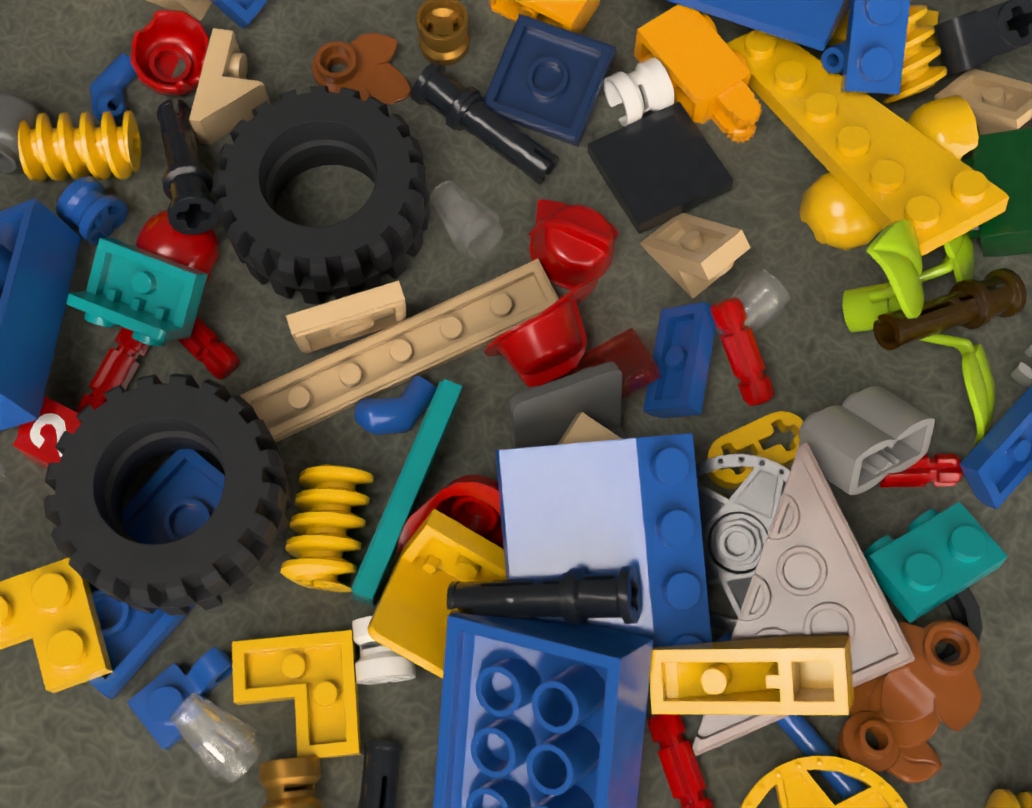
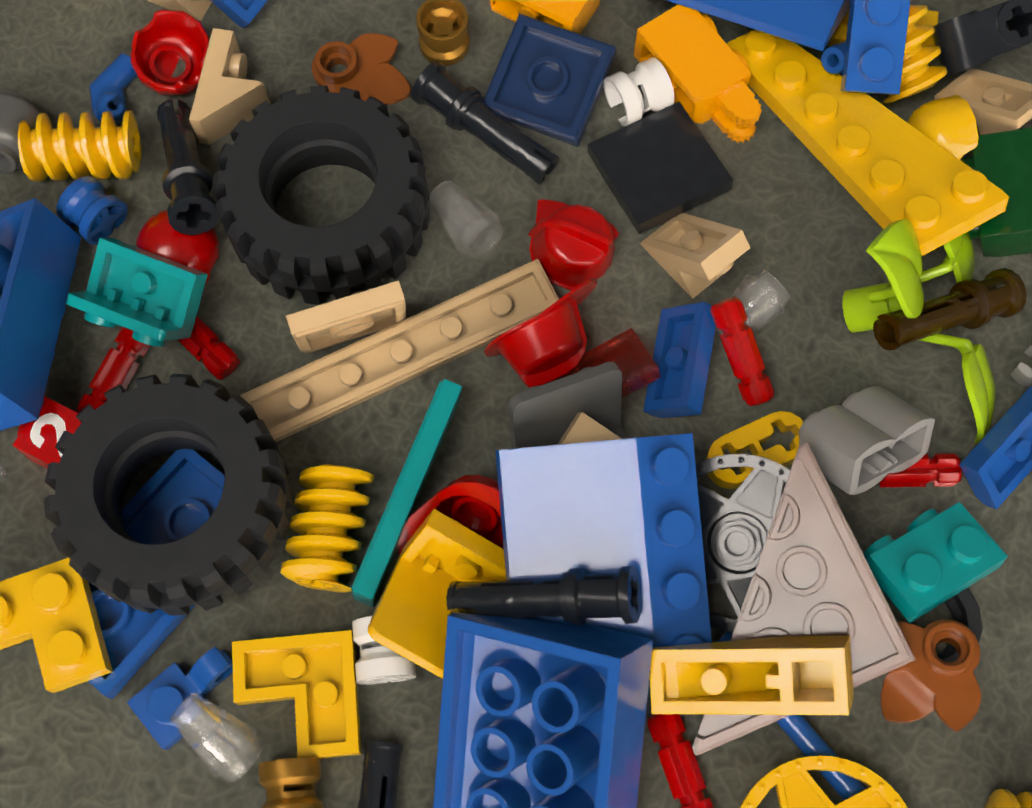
(395, 414): blue arm -> none
(836, 215): yellow hair -> none
(901, 745): dark orange plate -> none

